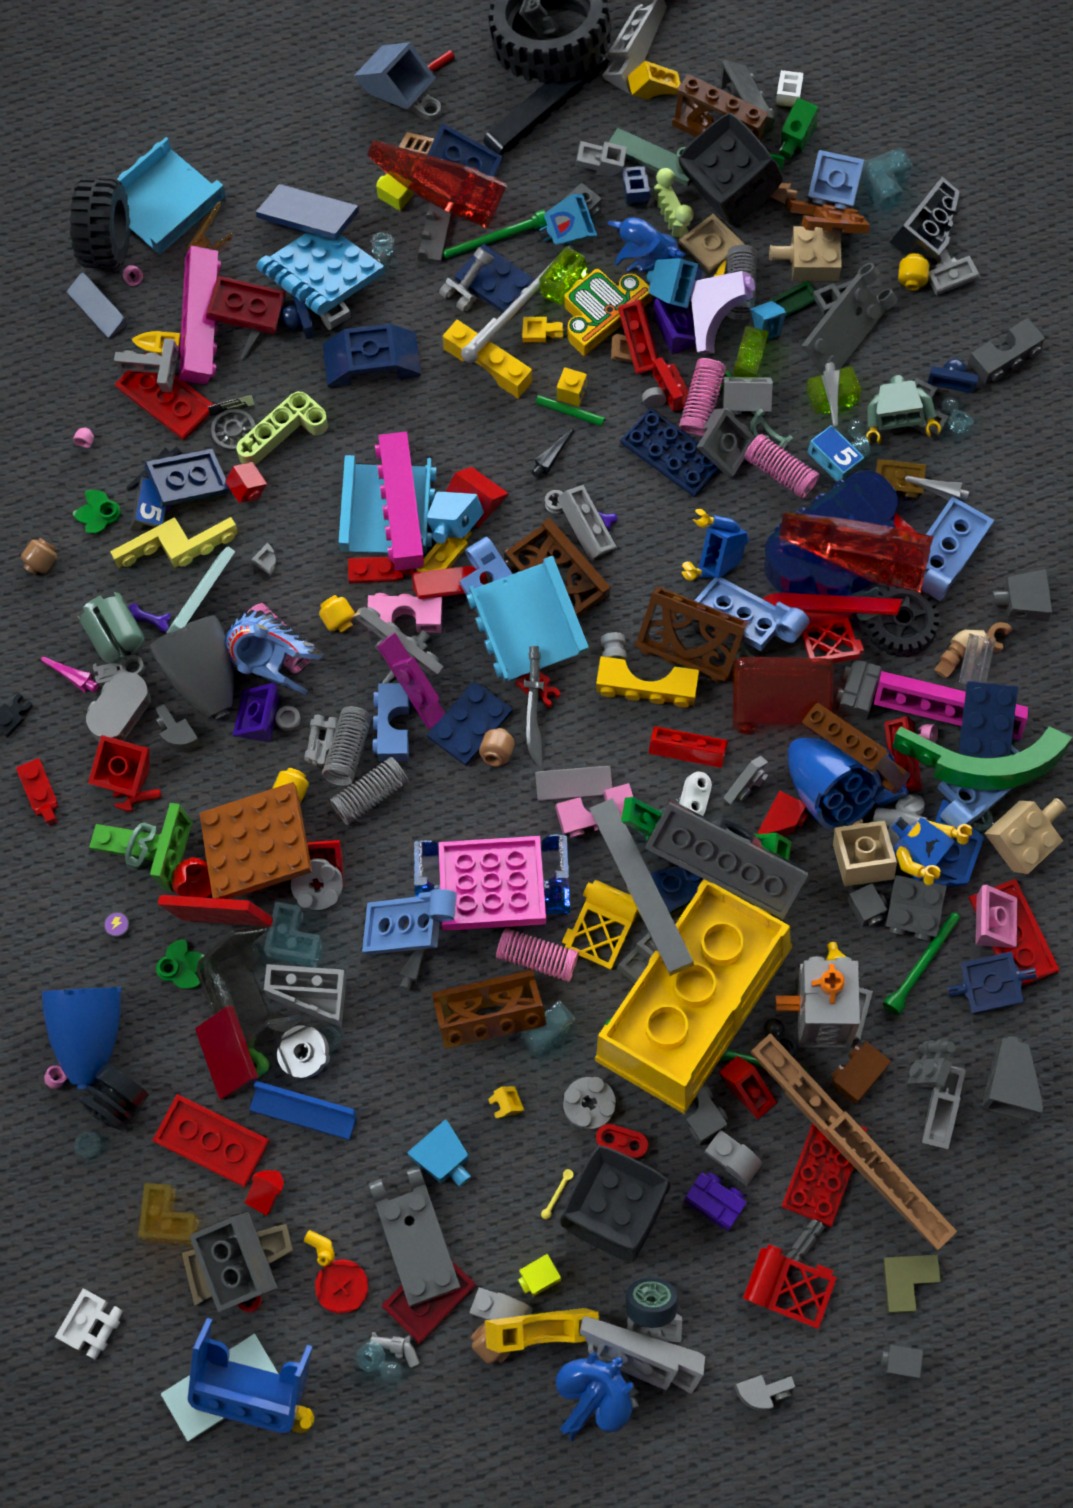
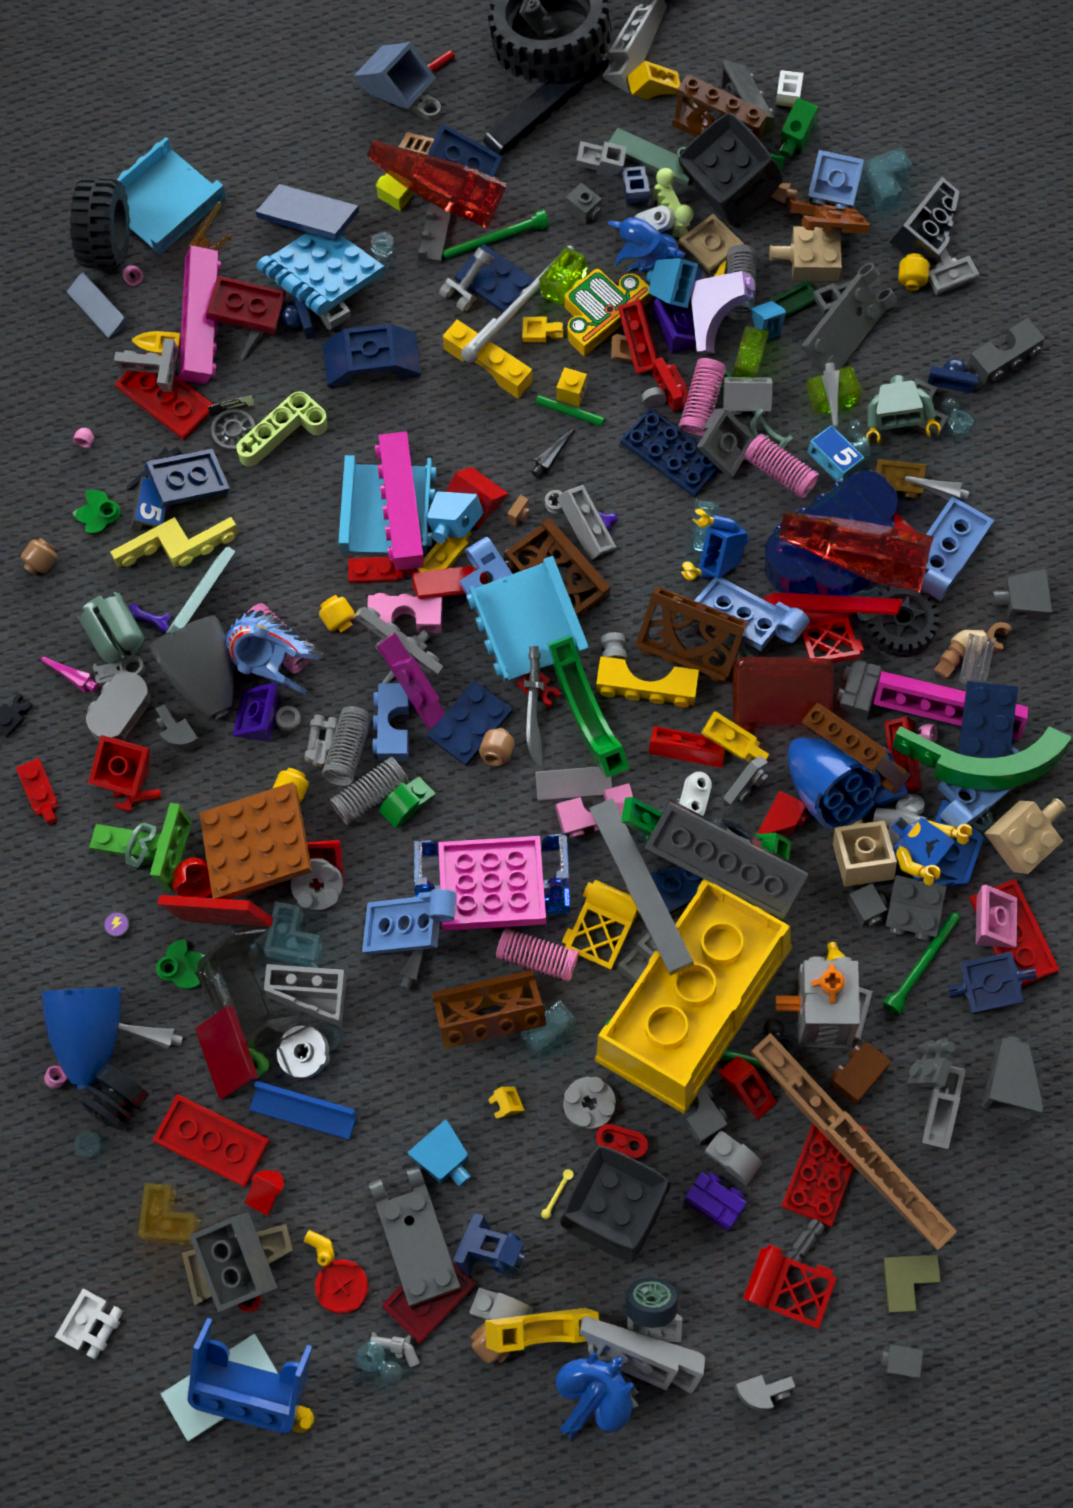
(159, 1036): none -> light grey piece
(246, 482): red brick -> none
(265, 559): light grey tile -> none
(405, 801): none -> green brick
(503, 1260): none -> dark blue tile
(519, 511): none -> medium nougat plate
(538, 1276): neon yellow brick -> none
(568, 222): dark azure torso -> none
(594, 729): none -> green arch
(652, 217): none -> white plate
(698, 534): none -> clear light blue slope
(732, 738): none -> yellow hinge

